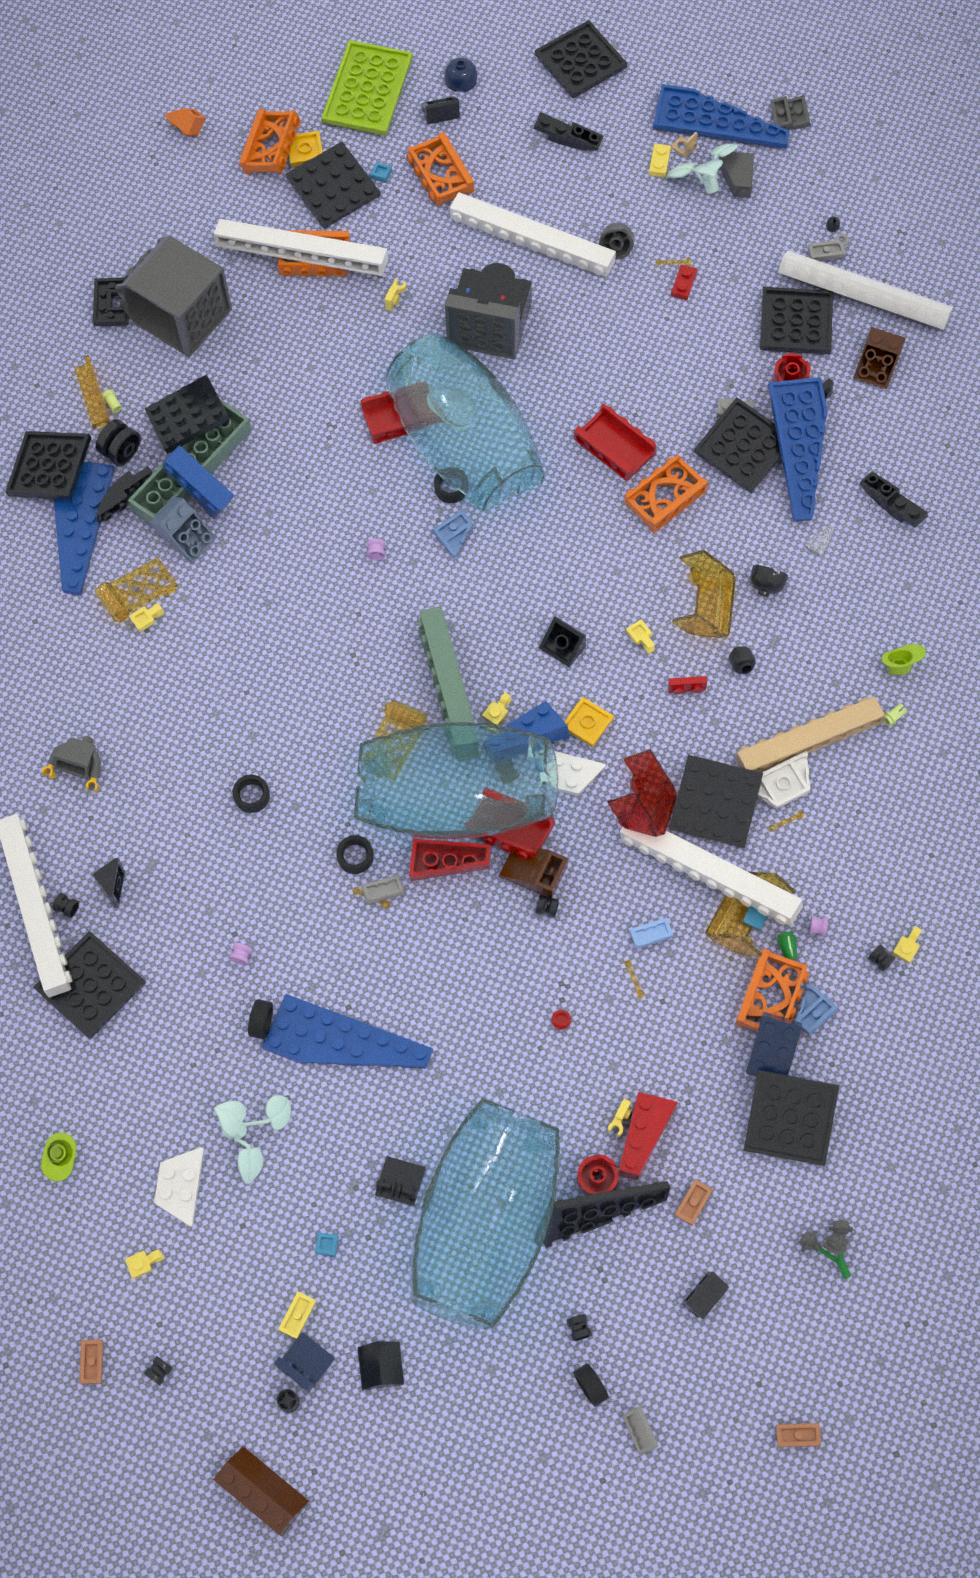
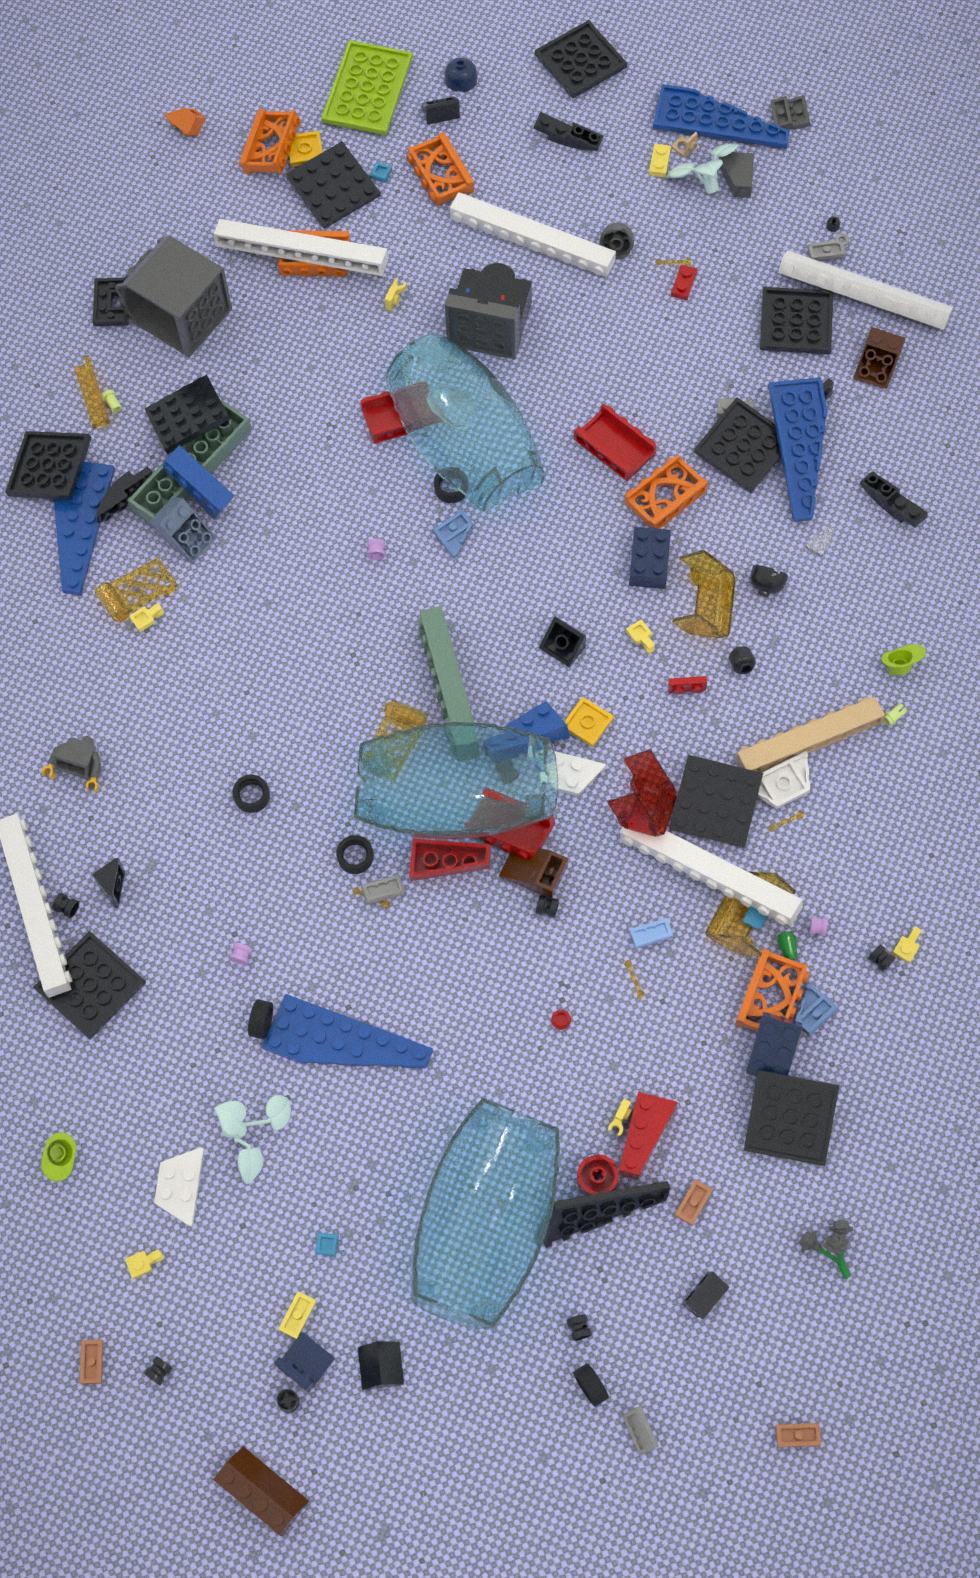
(118, 442): black wheel -> none
(400, 1181): black hinge -> none
(497, 712): light yellow plate -> none
(649, 557): none -> dark blue brick
(791, 367): red brick -> none

